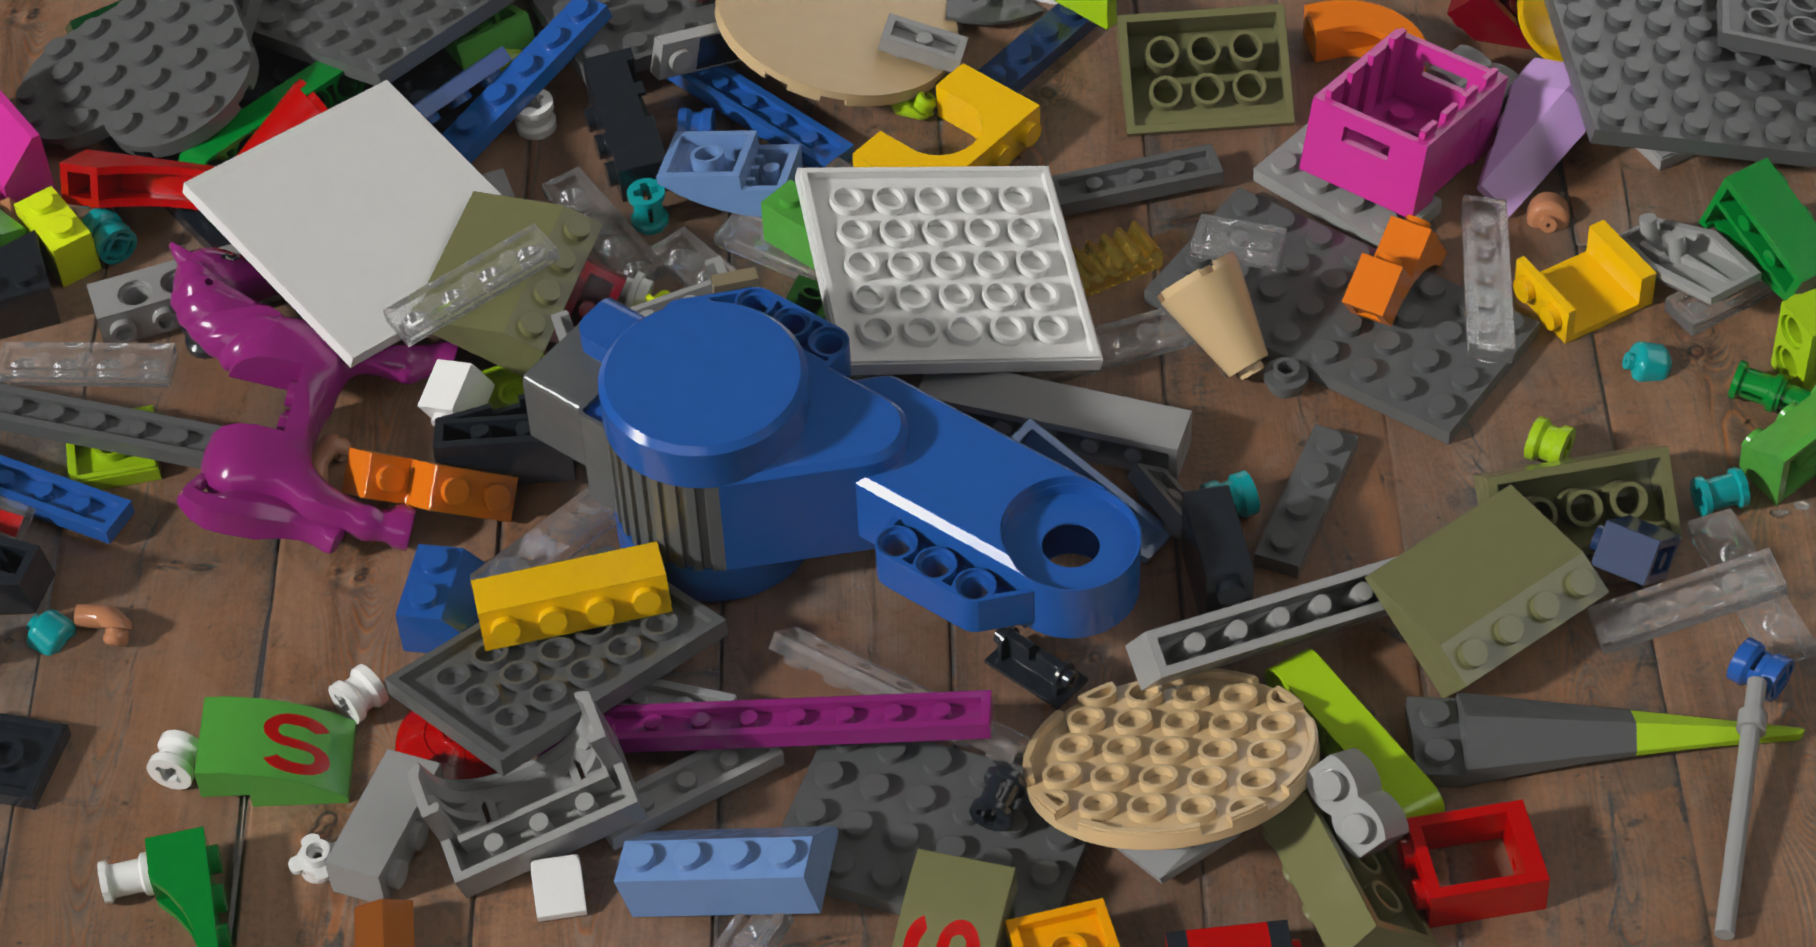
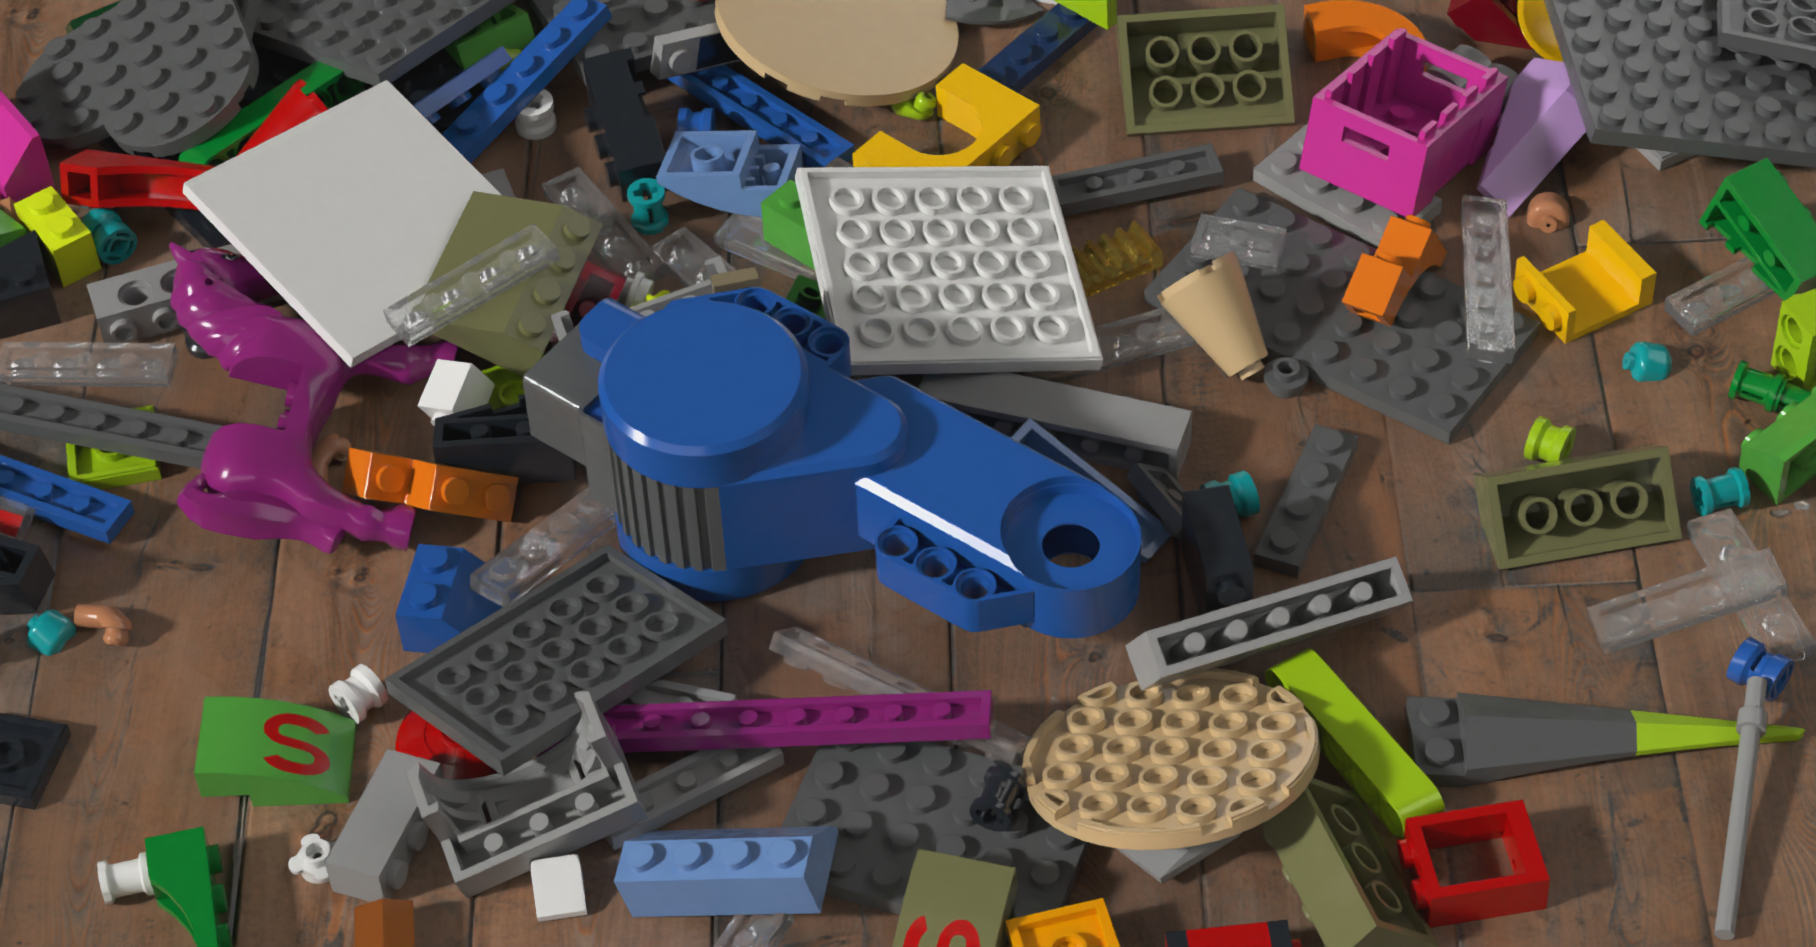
(175, 760): white wheel -> none
(571, 596): yellow brick -> none
(922, 43): light grey plate -> none
(1034, 668): black hinge -> none
(1352, 793): light grey brick -> none
(1484, 589): olive slope -> none
(1634, 549): dark blue brick -> none
(1691, 258): light grey piece -> none

